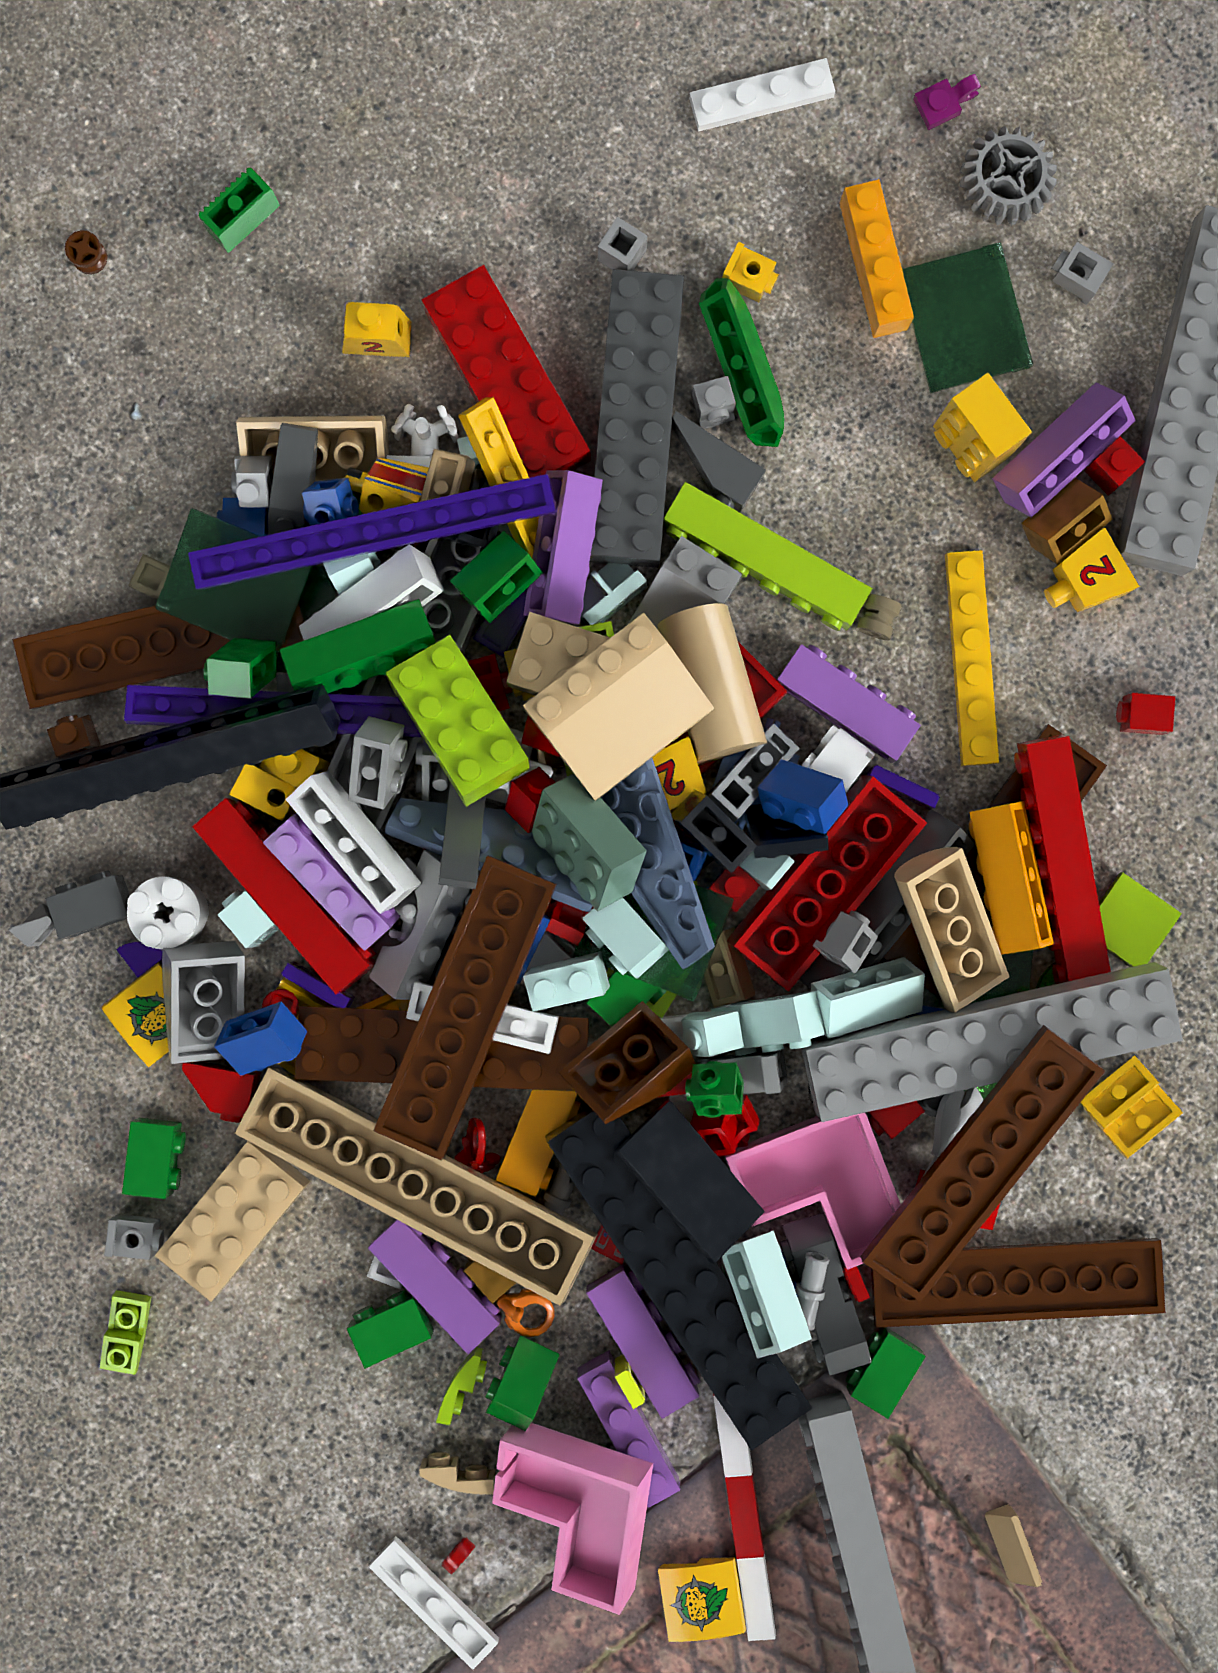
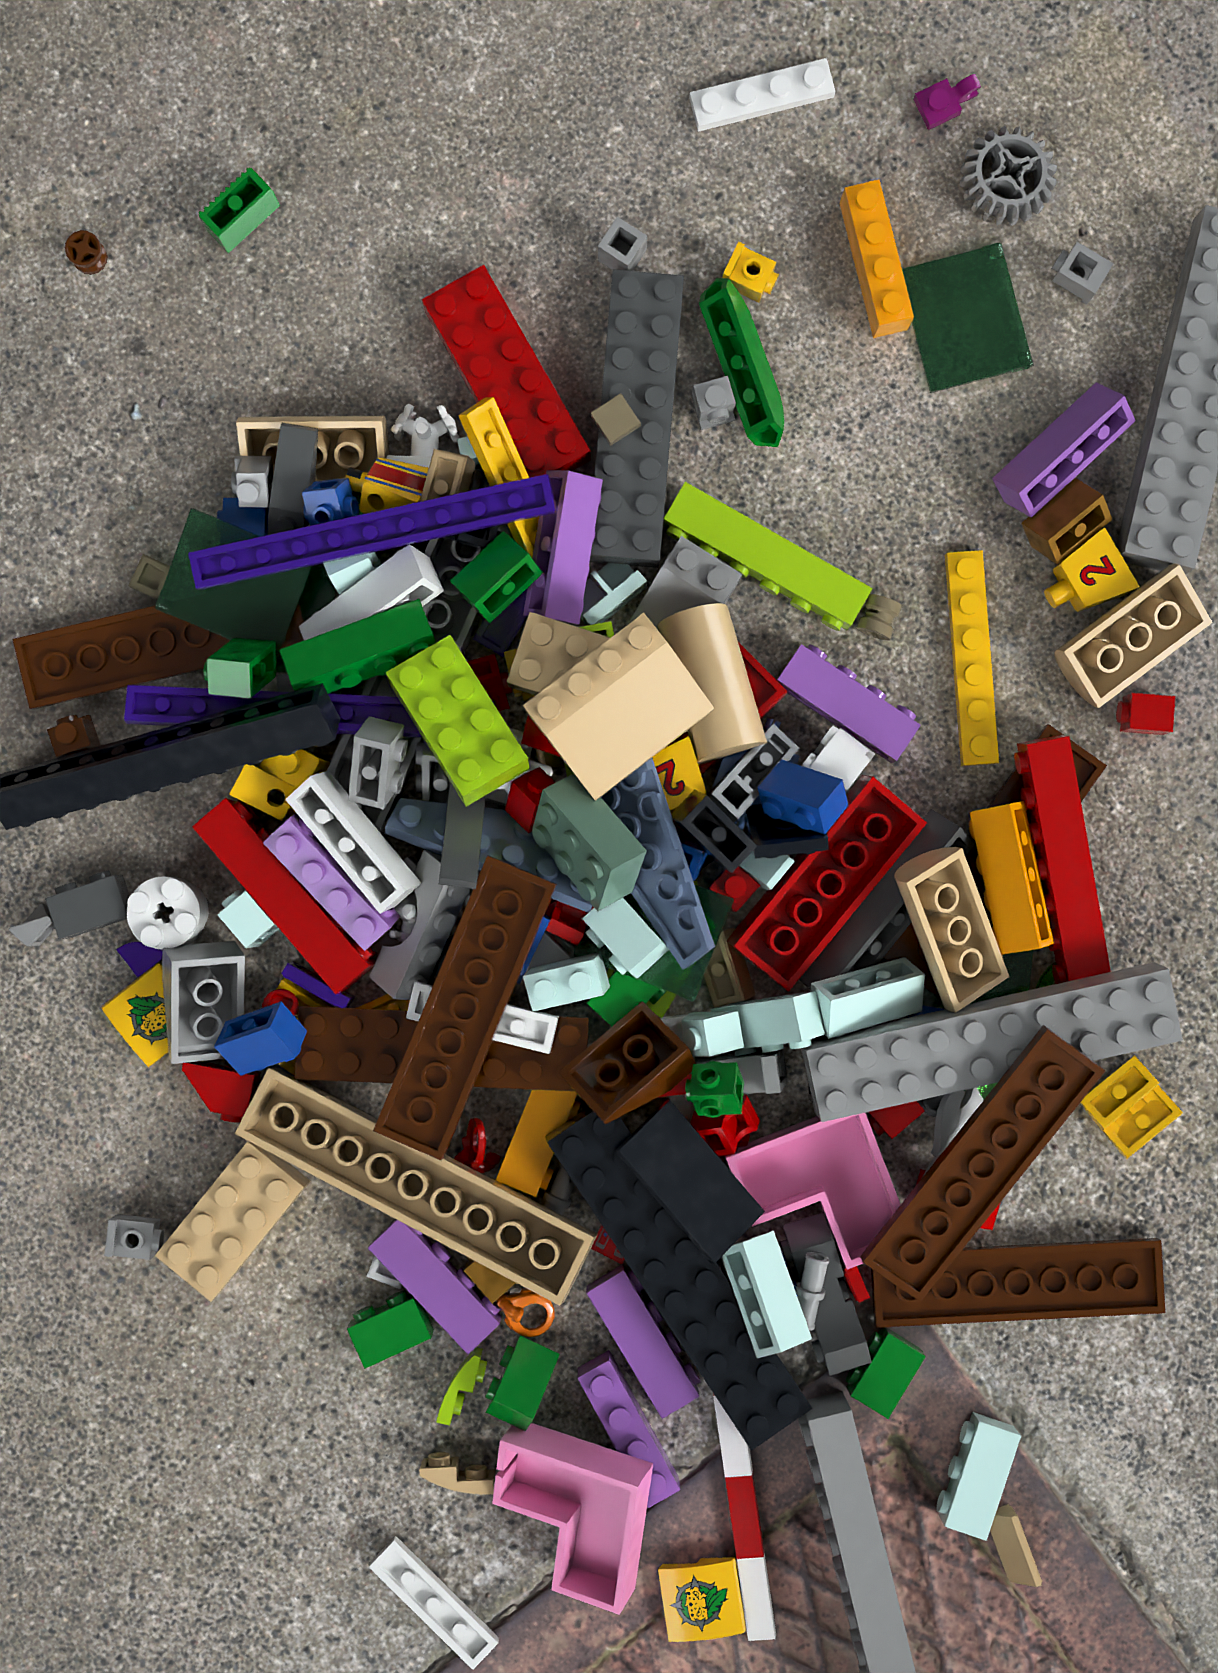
(125, 1332): lime slope -> none
(153, 1158): green brick -> none
(374, 330): yellow torso -> none
(458, 1555): red tile -> none
(615, 419): none -> dark tan tile
(629, 1382): neon yellow tile -> none
(722, 468): dark grey slope -> none
(847, 941): light grey brick -> none
(905, 788): dark purple tile -> none
(978, 1475): none -> light aqua brick
(980, 428): yellow brick -> none
(1114, 466): red brick -> none
(1133, 636): none -> tan brick
(1134, 920): lime tile -> none

